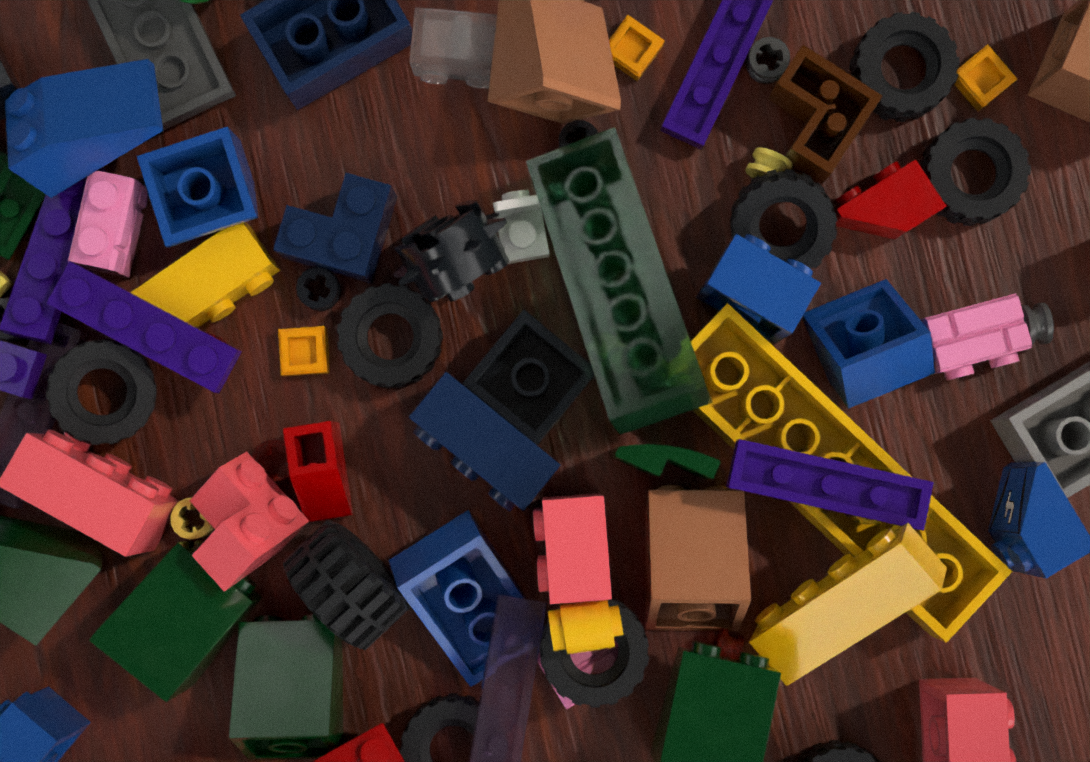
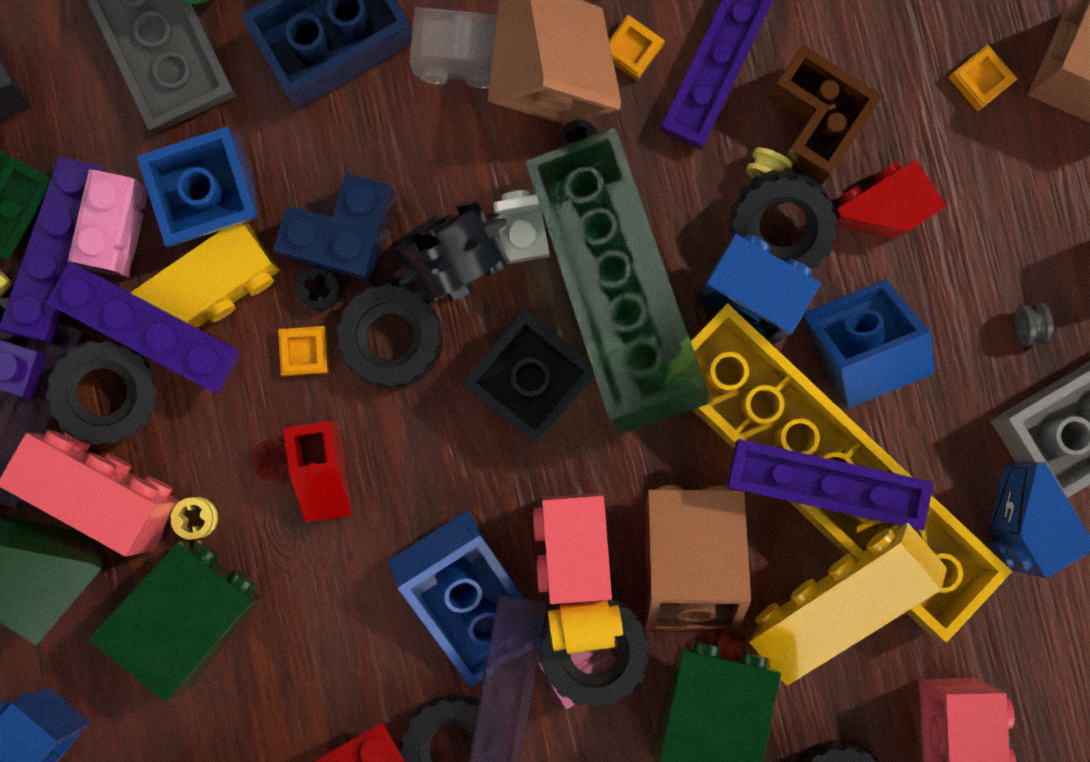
(80, 122): blue slope -> none
(249, 520): coral brick -> none
(287, 689): dark green slope -> none
(345, 585): black tyre -> none
(482, 443): dark blue brick -> none
(652, 459): dark green slope -> none
(774, 48): dark grey bush -> none
(934, 46): black tyre -> none
(977, 334): bright pink brick -> none
(1003, 150): black tyre -> none

